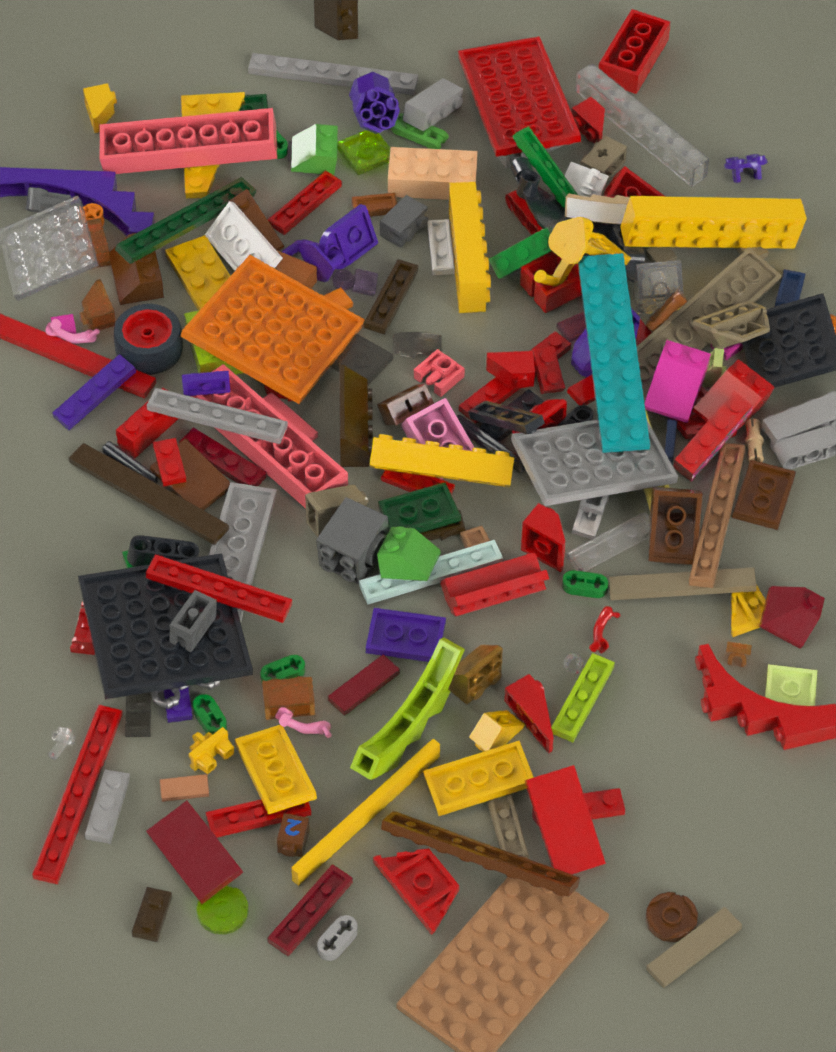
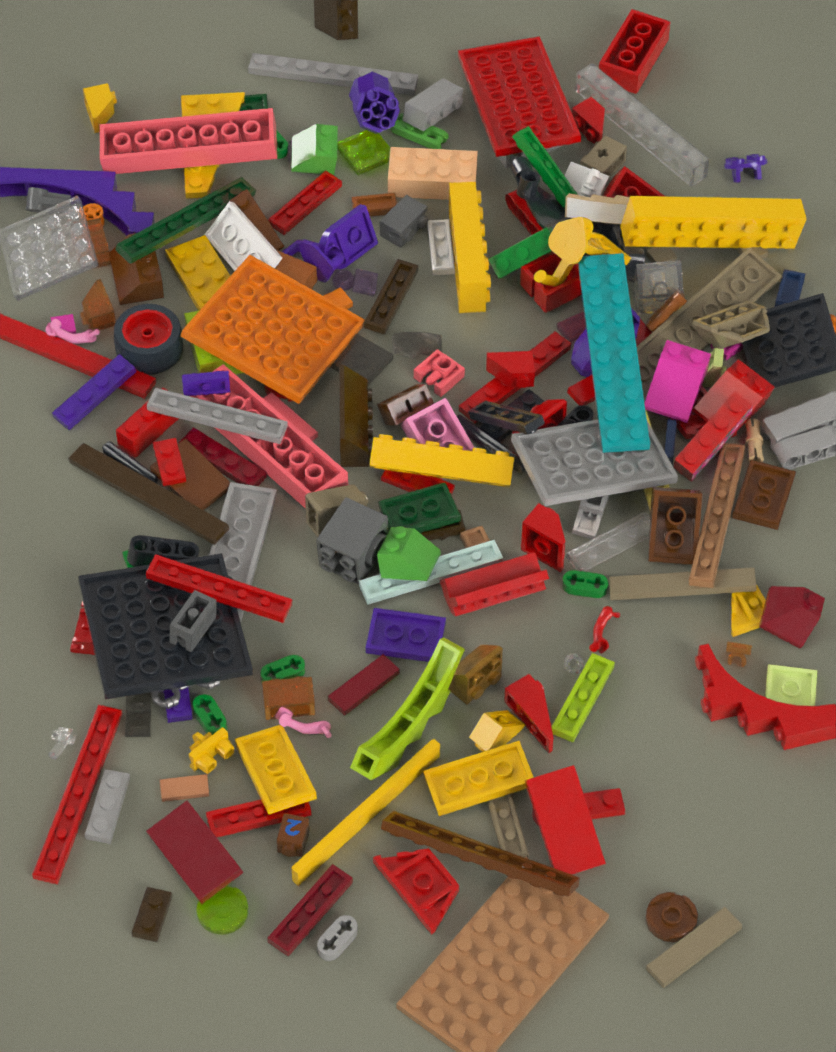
(548, 370): red plate -> none

